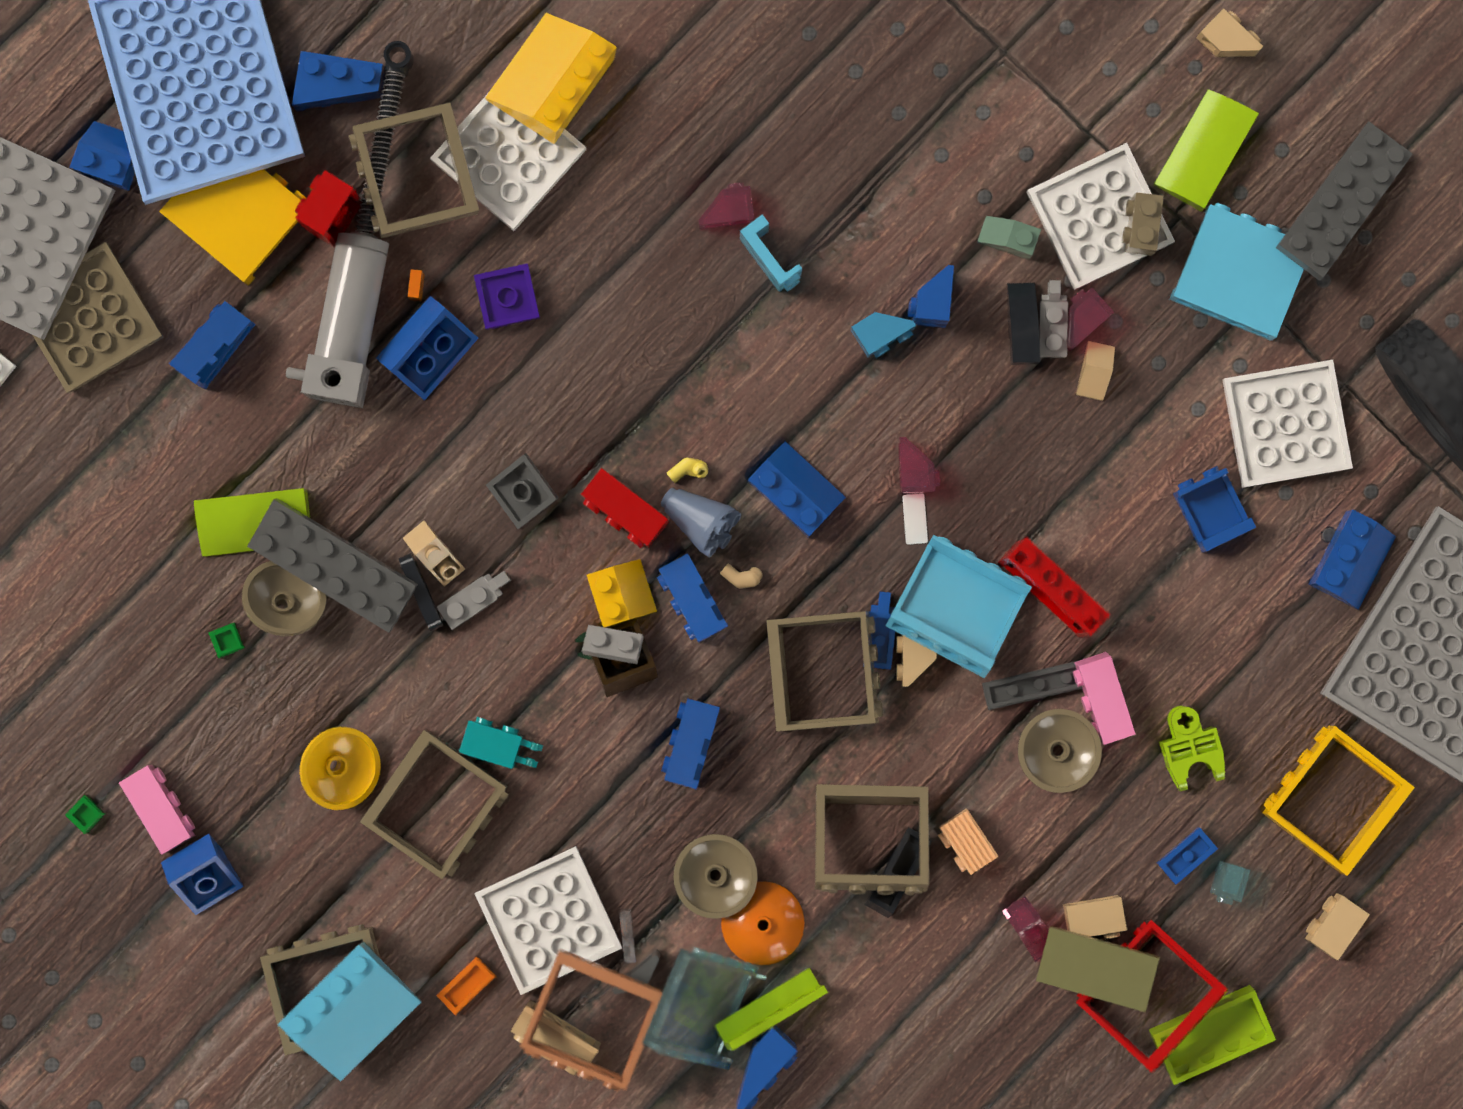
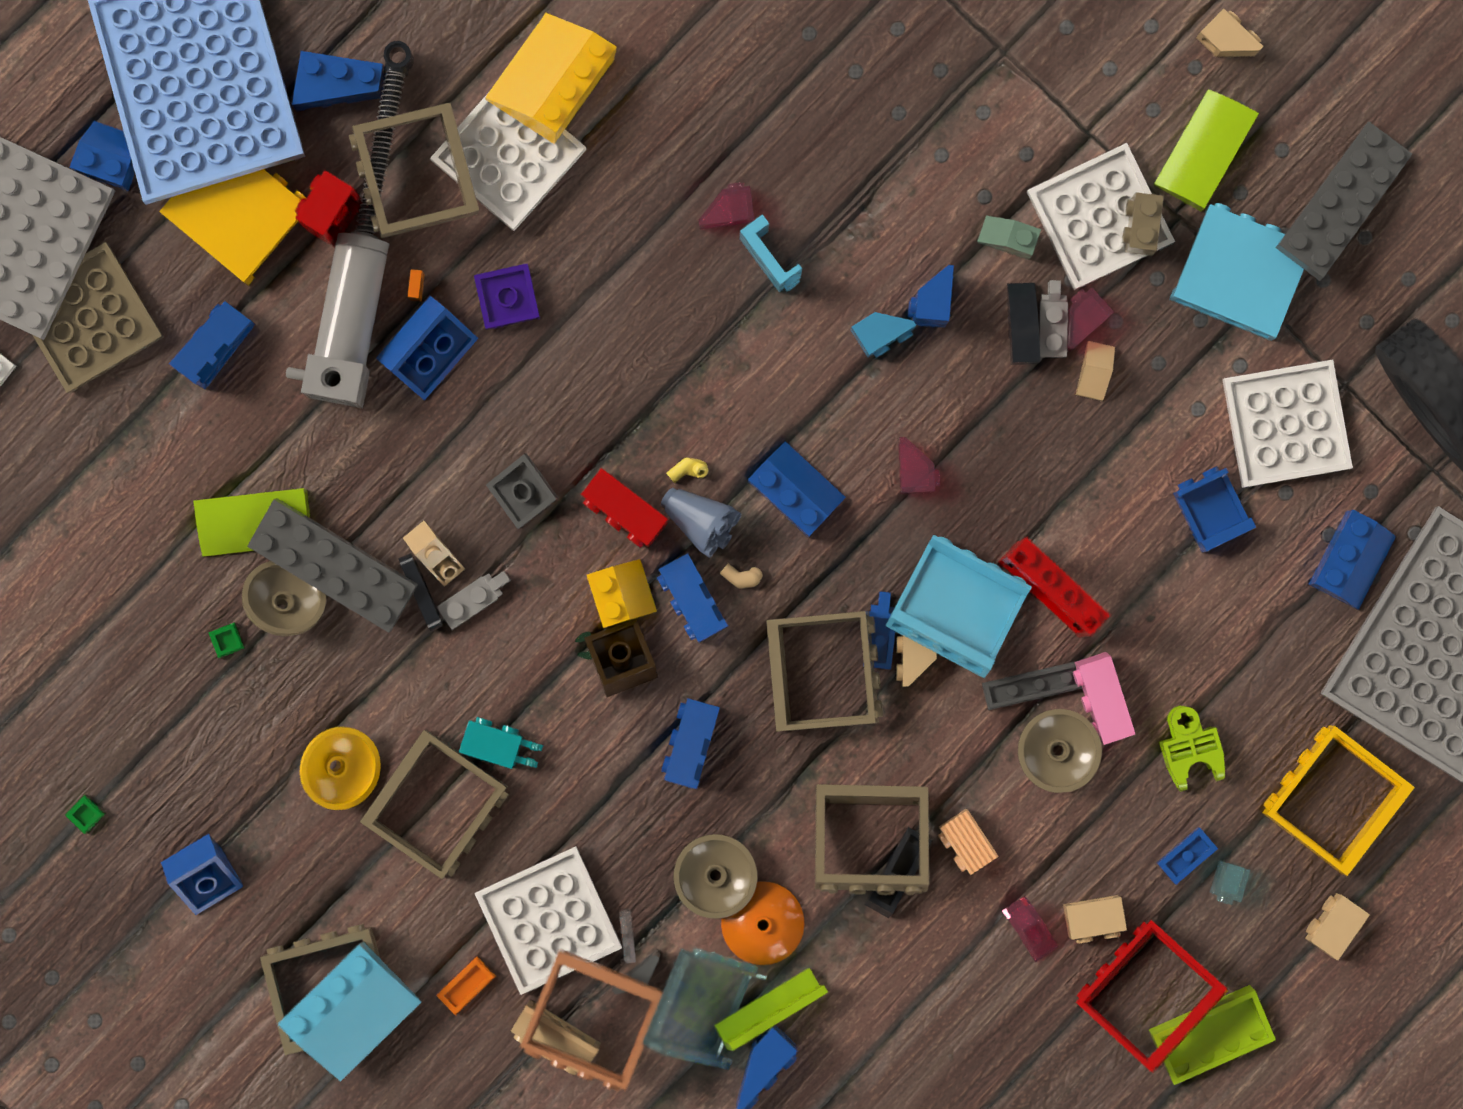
(158, 808): bright pink brick -> none
(612, 644): light grey plate -> none
(915, 518): white sticker -> none
(1098, 968): olive tile -> none

